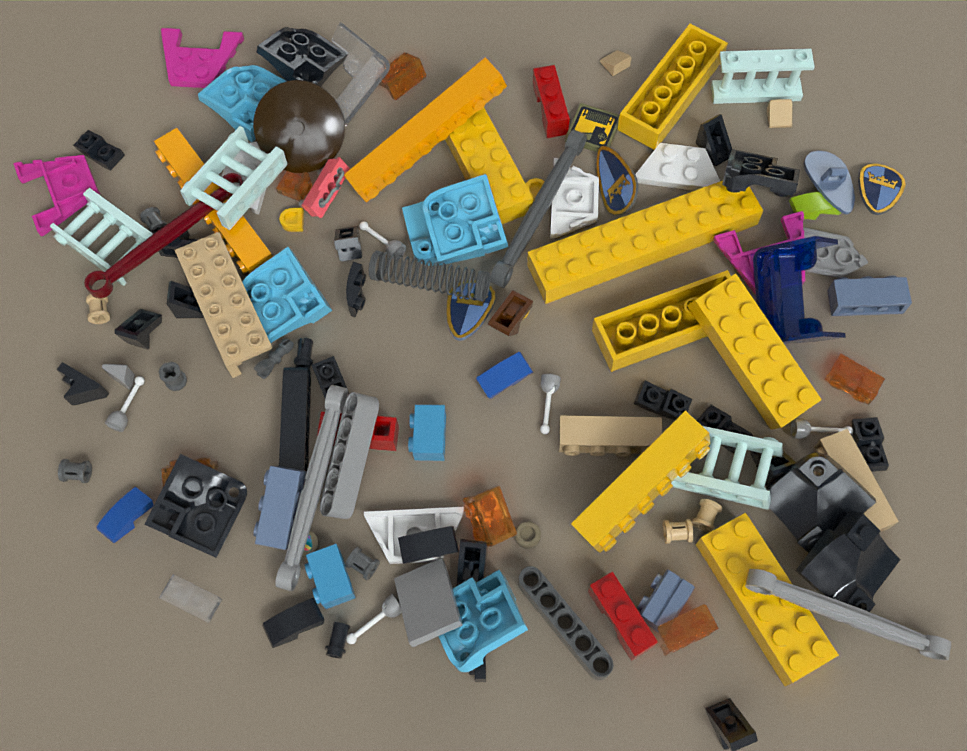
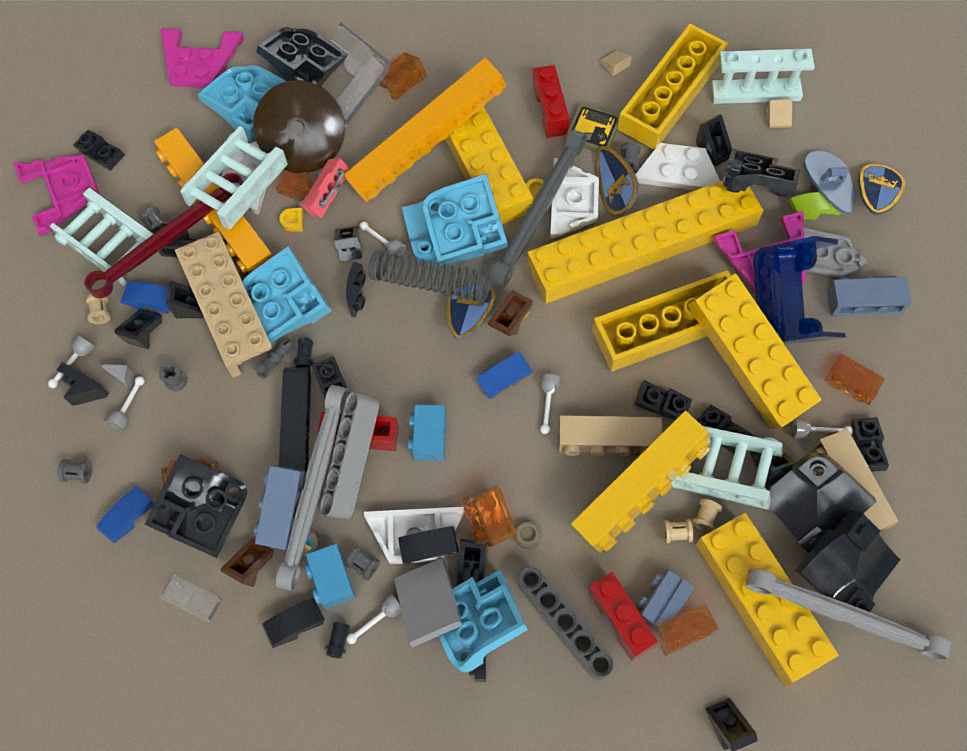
(81, 348): none -> light grey hinge
(146, 294): none -> blue slope
(247, 562): none -> reddish brown slope
(630, 153): none -> dark grey bush

